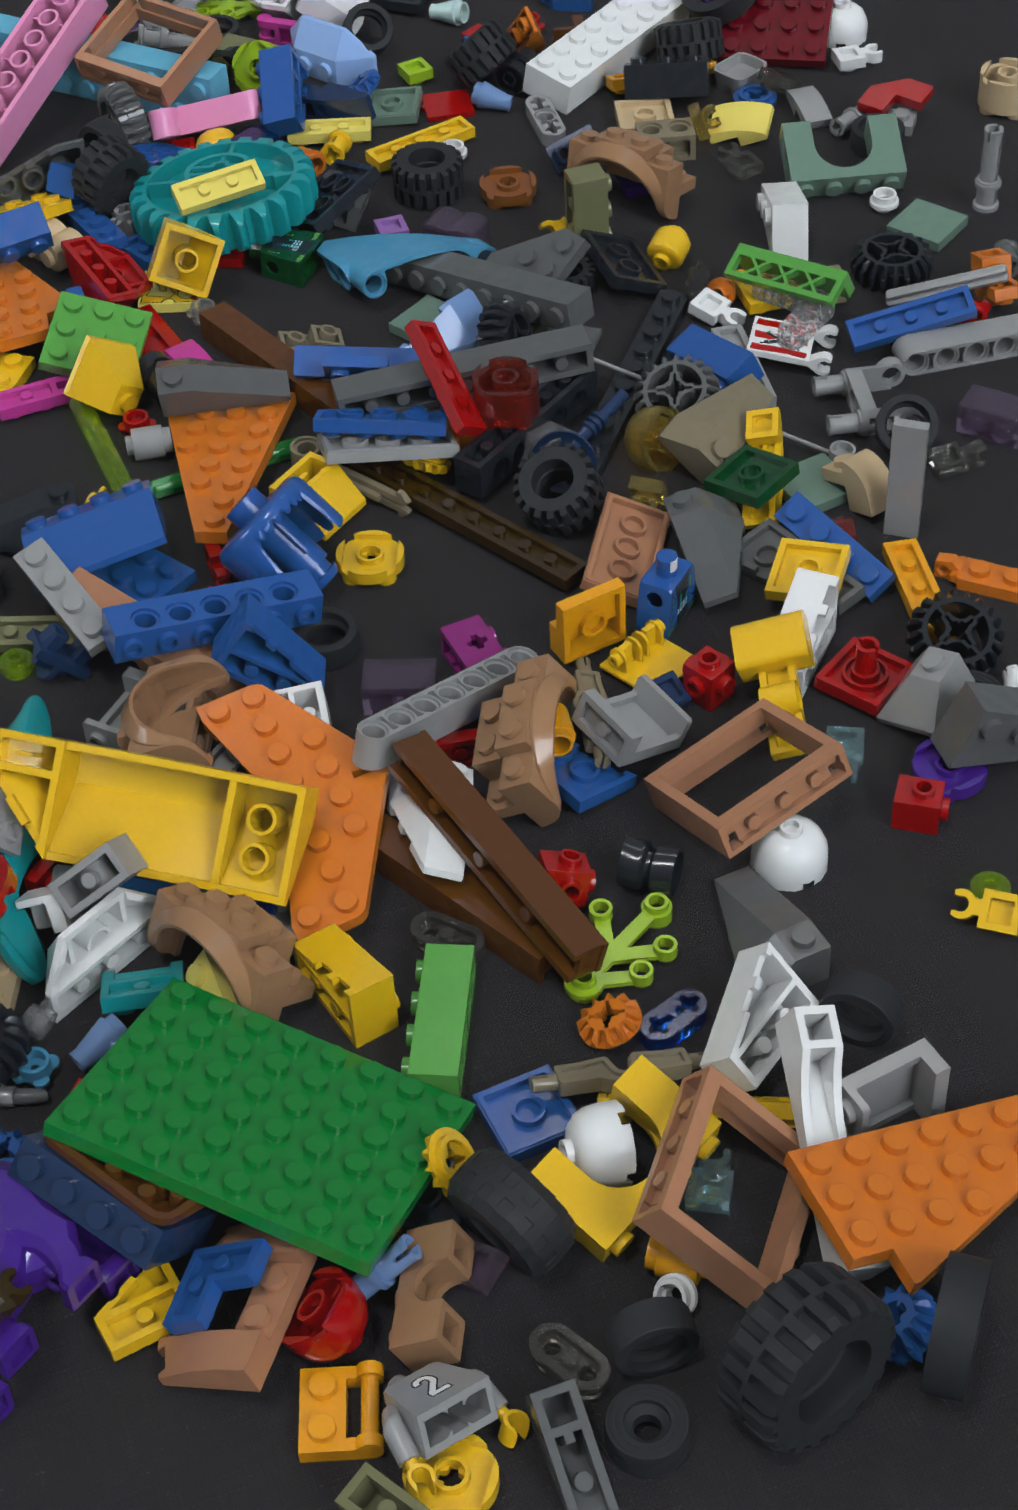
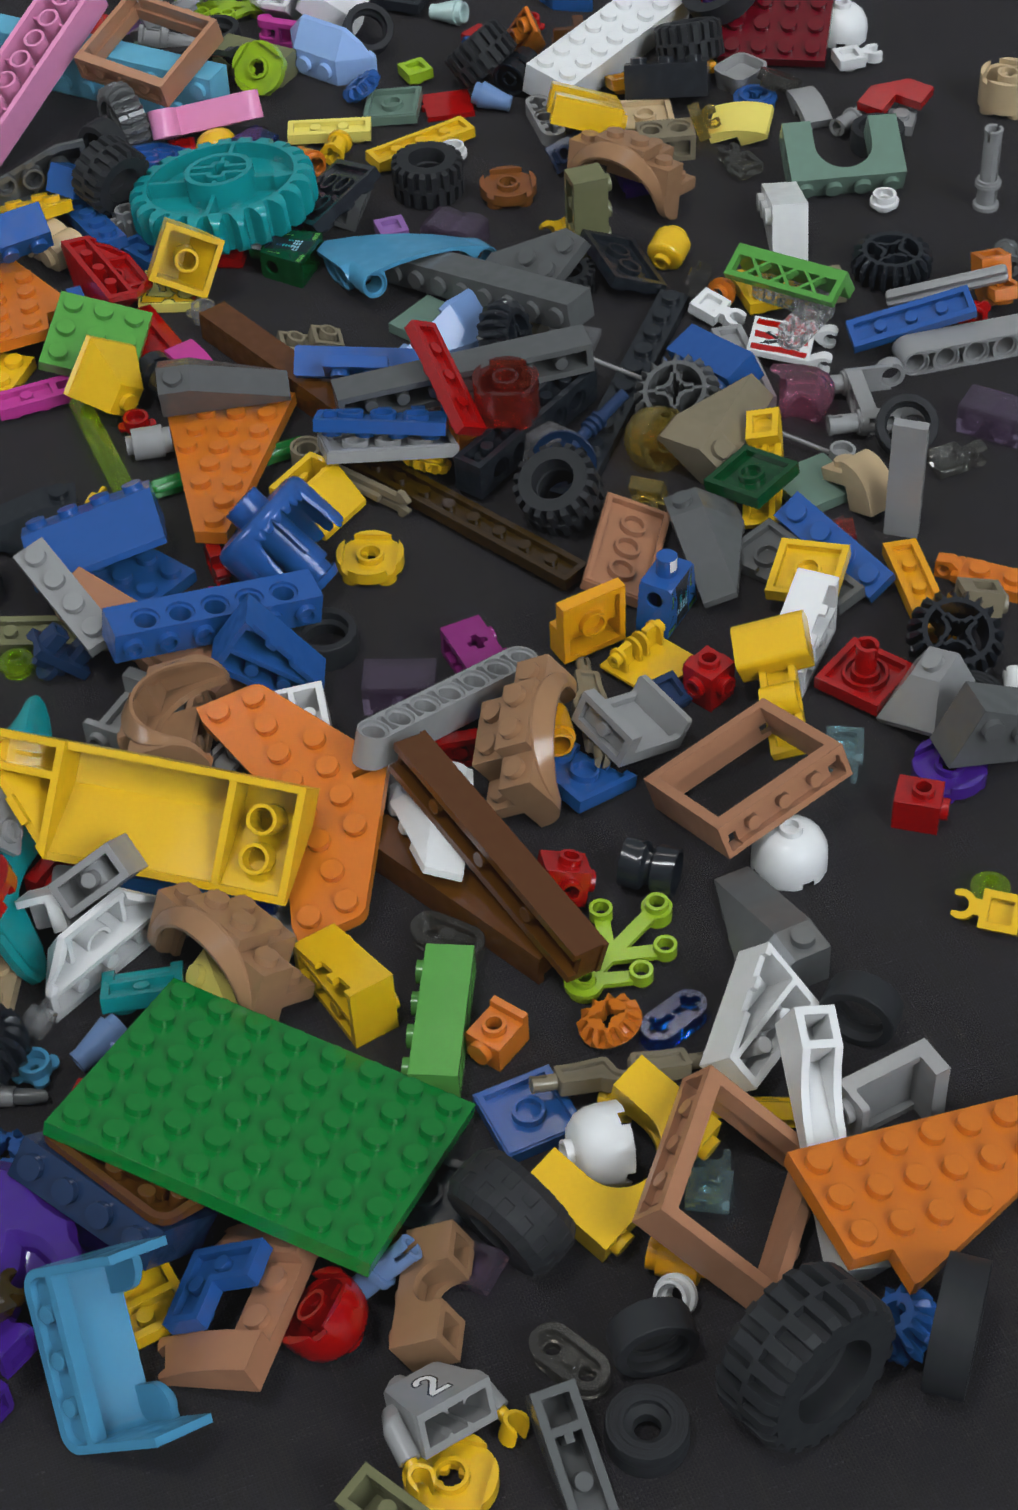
(94, 1356): none -> dark azure windscreen
(218, 187): light yellow plate -> none
(281, 90): blue wedge -> none
(325, 1413): light orange plate -> none
(336, 102): dark blue slope -> none
(442, 1146): yellow gear -> none
(497, 1034): none -> orange brick
(584, 108): none -> yellow arch
(804, 391): none -> clear pink piece
(930, 222): sand green tile -> none
(990, 591): none -> dark tan brick

